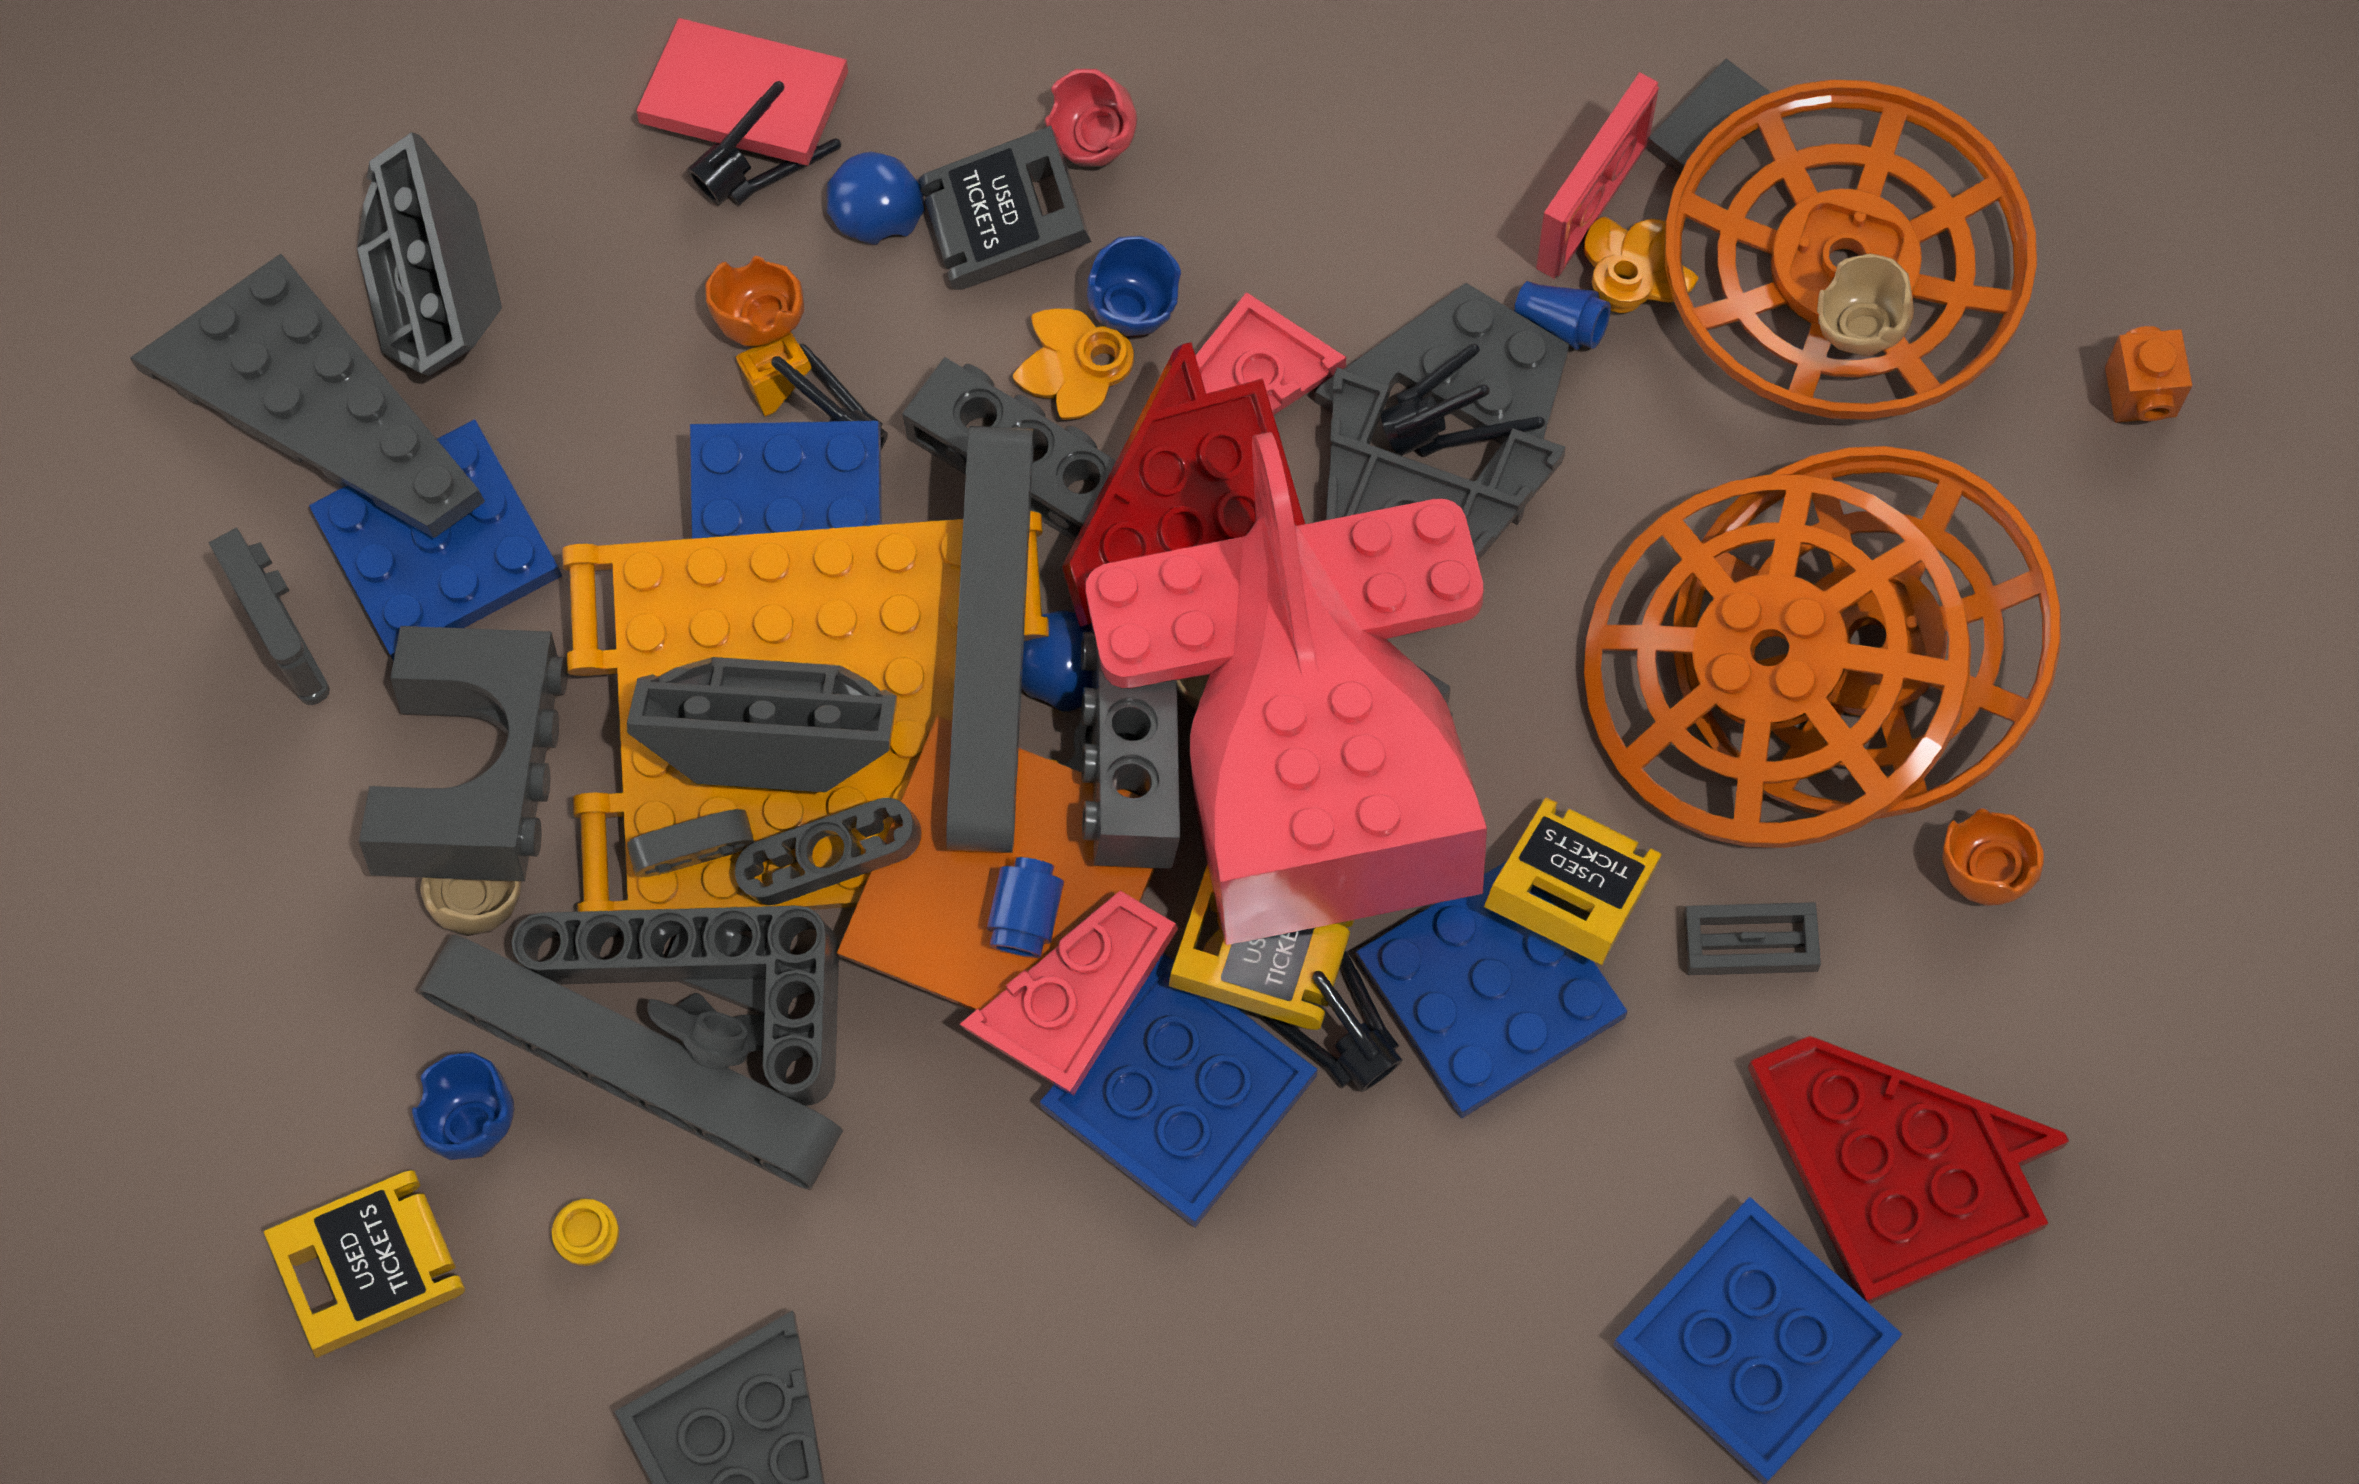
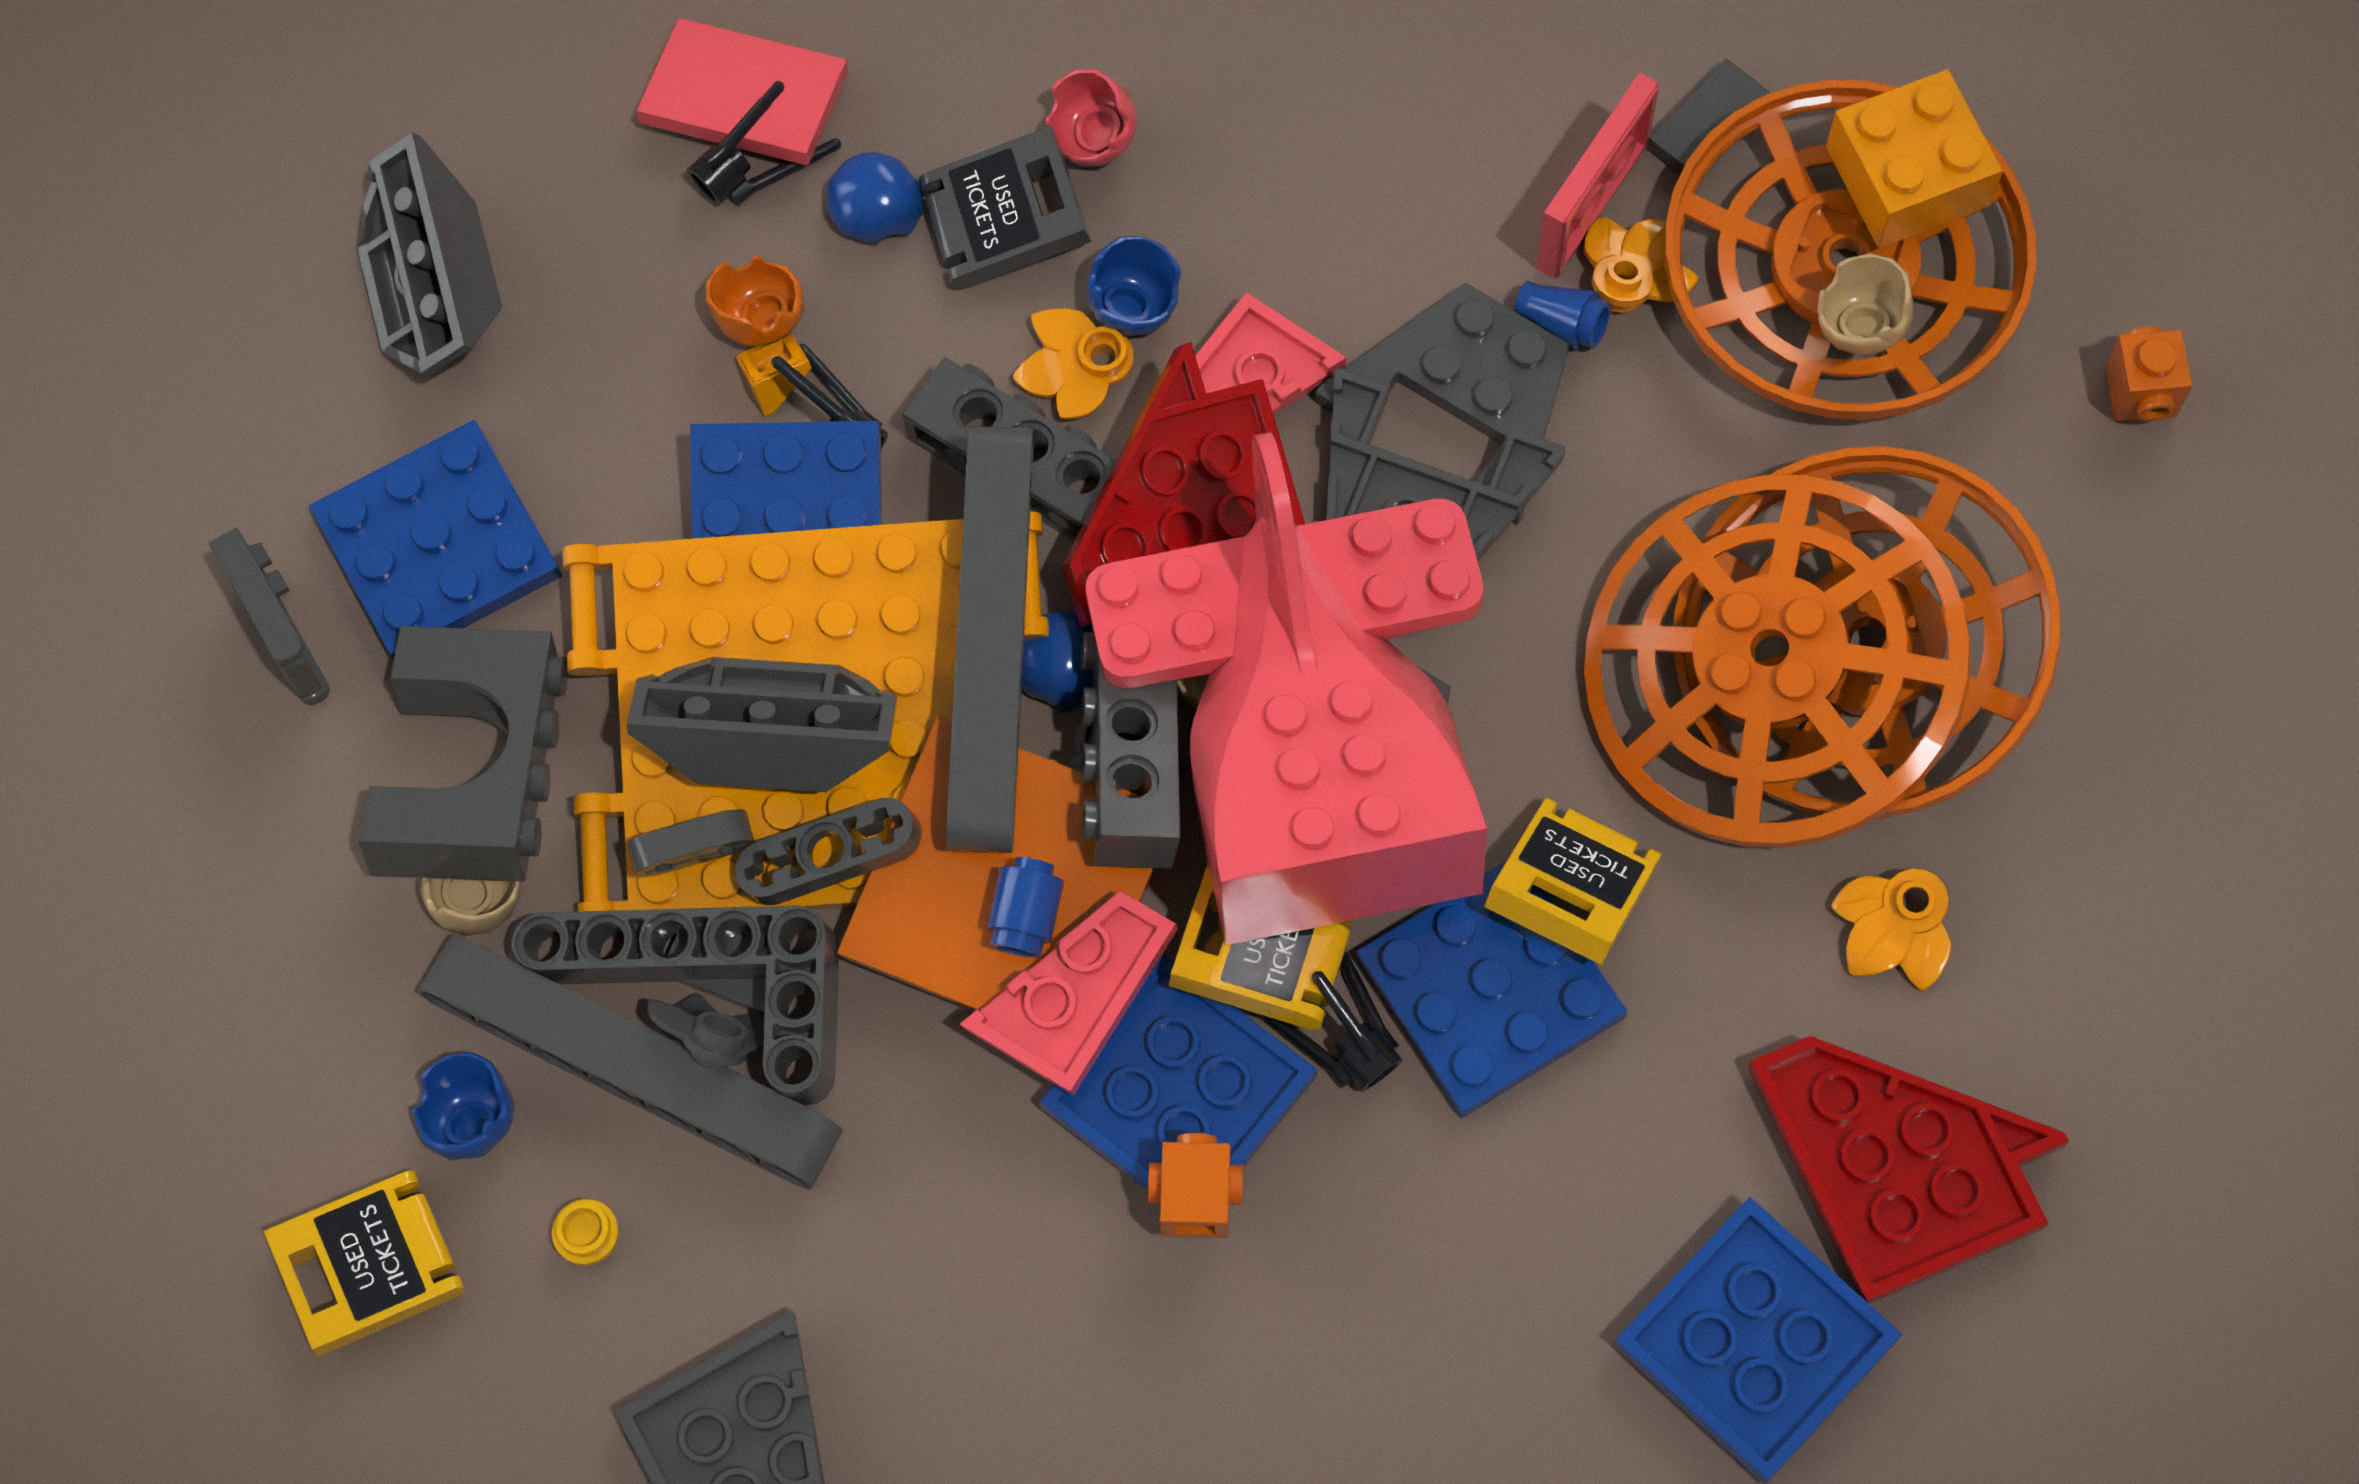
(302, 384): dark grey wing -> none
(1195, 1187): none -> orange brick
(1418, 421): black plant -> none
(1752, 963): dark grey tile -> none
(1889, 932): none -> light orange plate
(1913, 158): none -> light orange brick
(1992, 857): orange hair -> none

